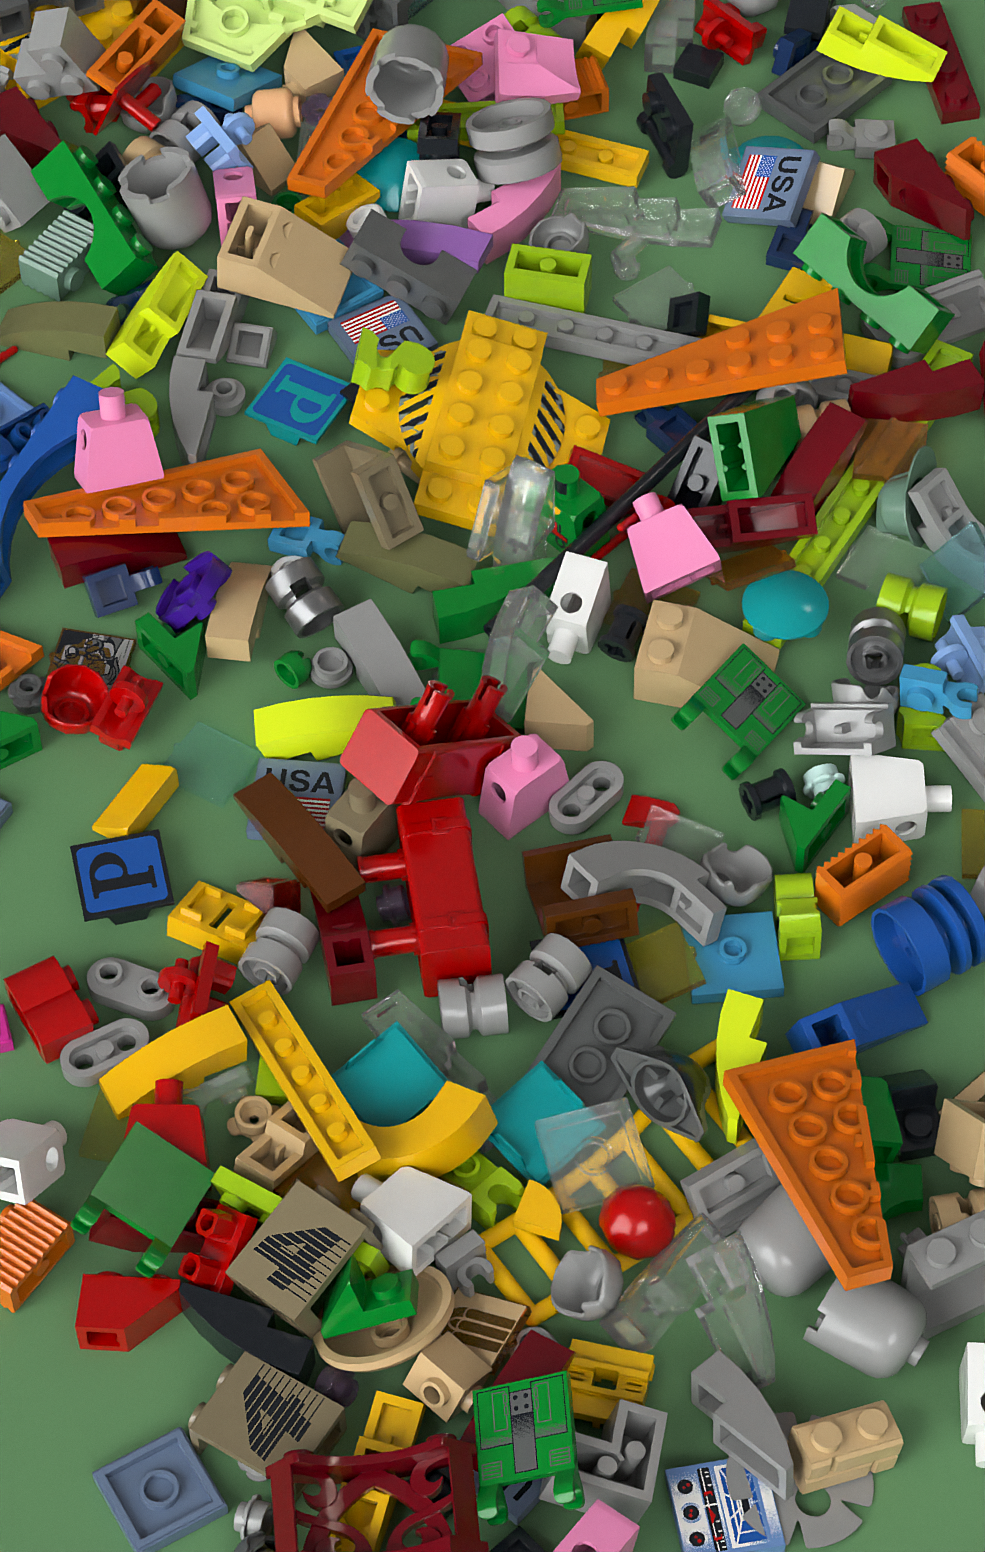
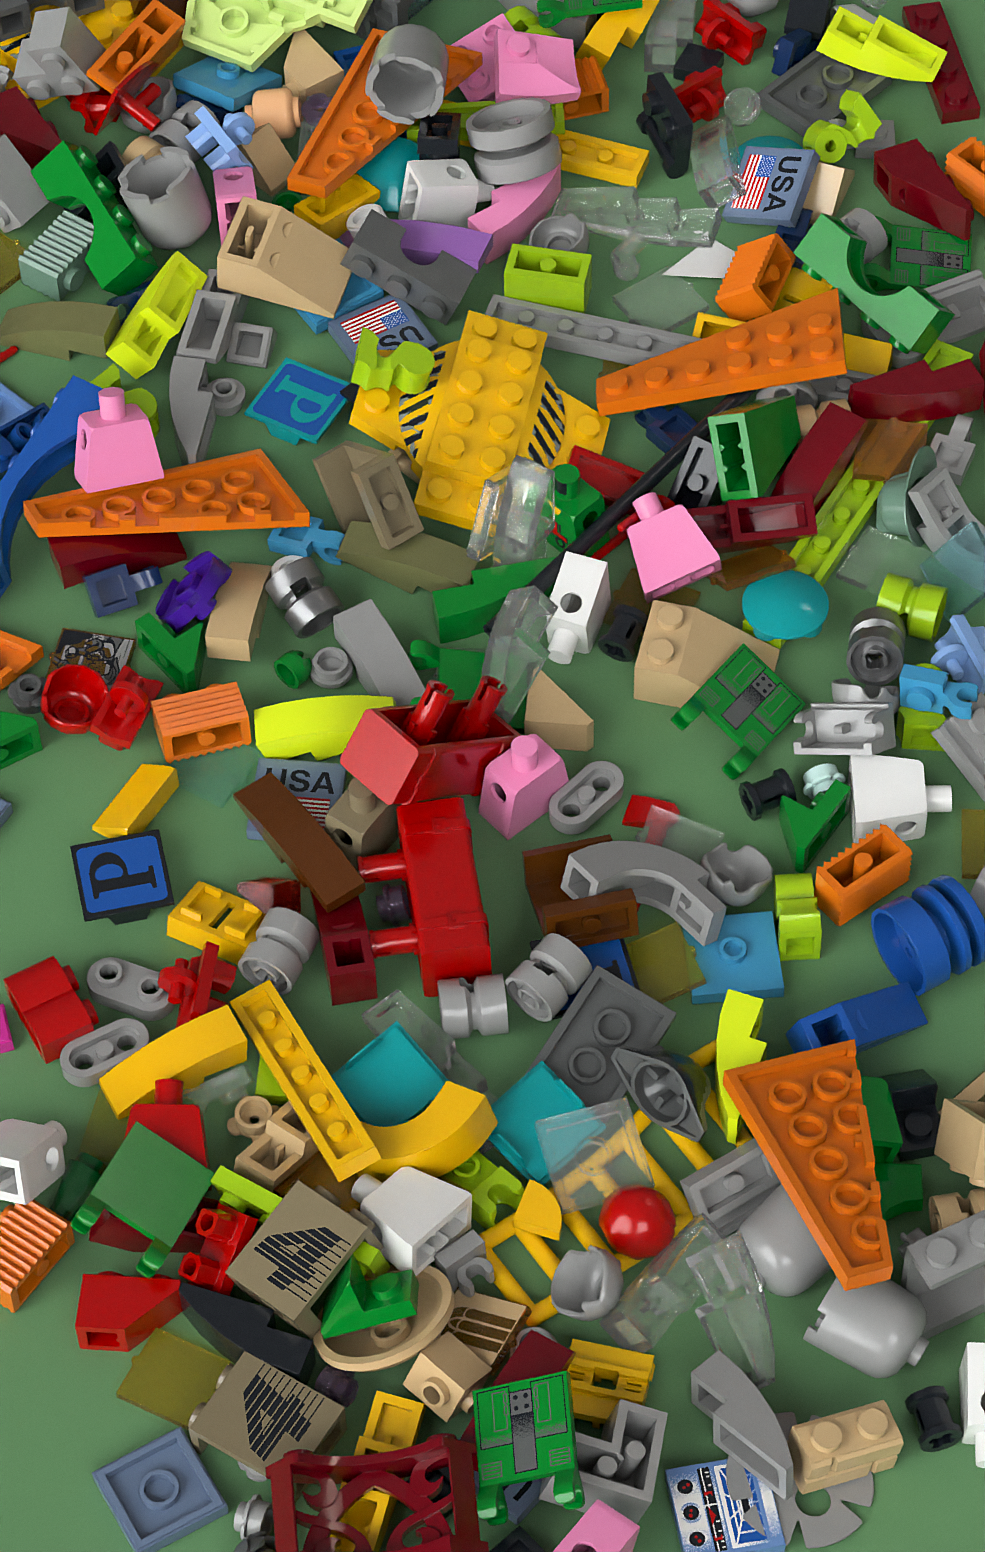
(76, 1184): none -> dark green cone
(171, 1378): none -> clear yellow piece
(201, 721): none -> orange brick
(689, 314): black tile -> none
(702, 94): none -> red hips
(704, 262): none -> white sticker
(755, 278): none -> orange brick
(832, 140): none -> lime leg
(933, 1419): none -> black bush
(955, 450): none -> light grey plate

